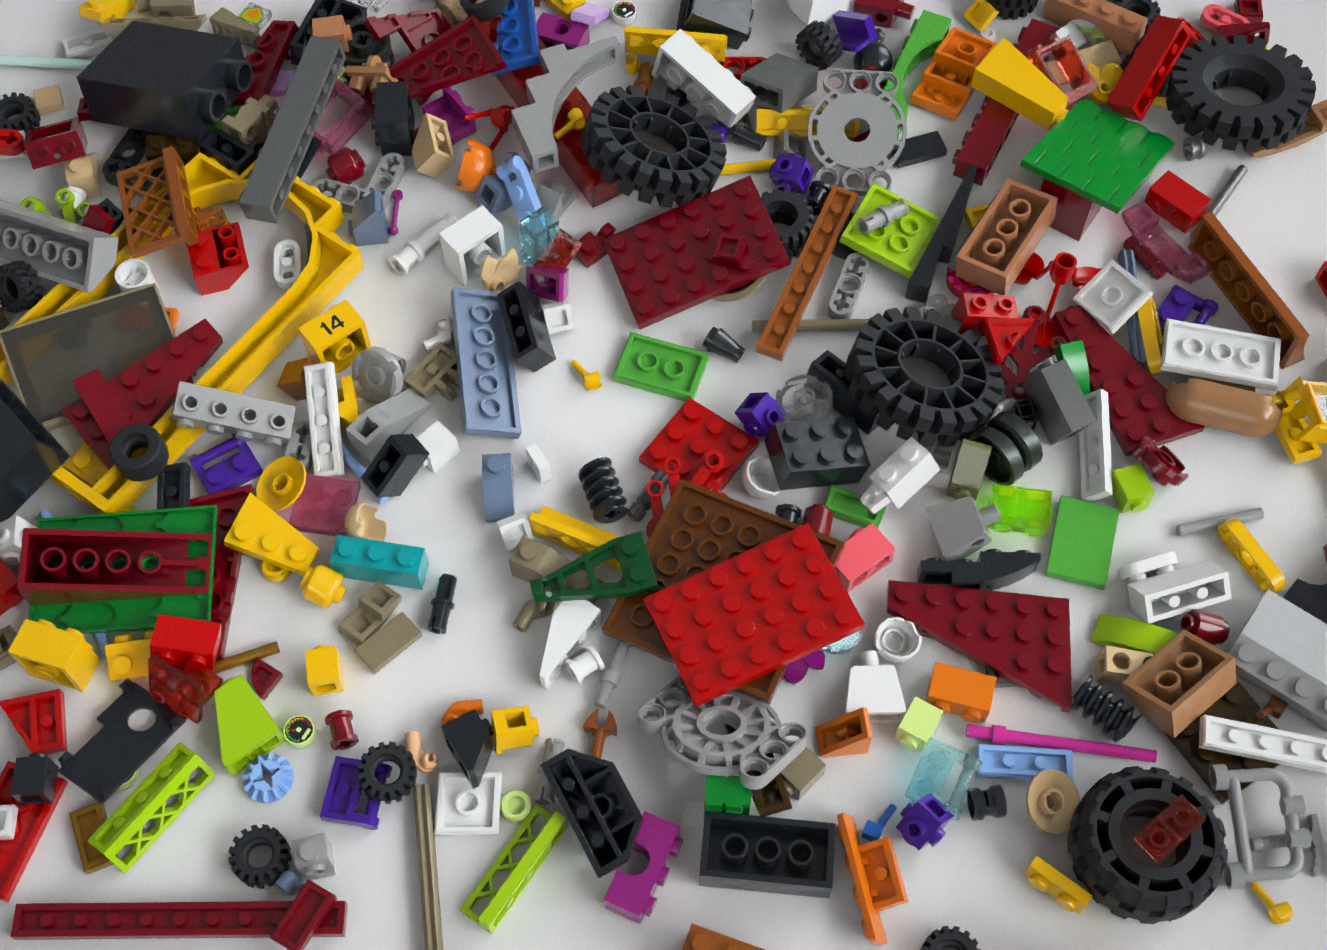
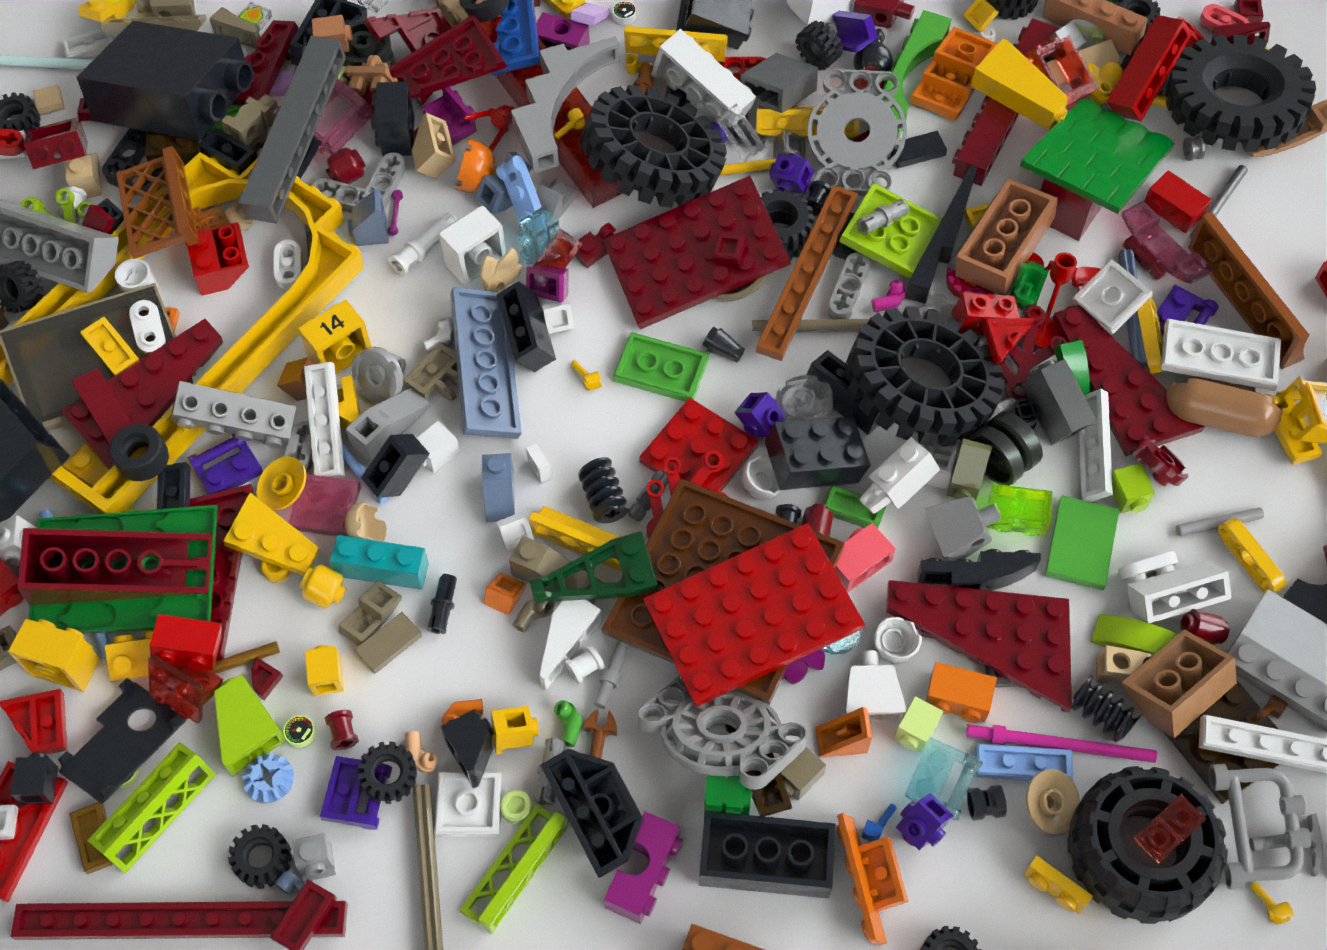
(109, 346): none -> yellow plate
(146, 326): none -> white plate
(236, 214): none -> tan tile
(503, 593): none -> orange slope
(571, 721): none -> bright green arm
(752, 150): none -> clear tile
(892, 299): none -> dark pink arm
(1029, 284): none -> green hips

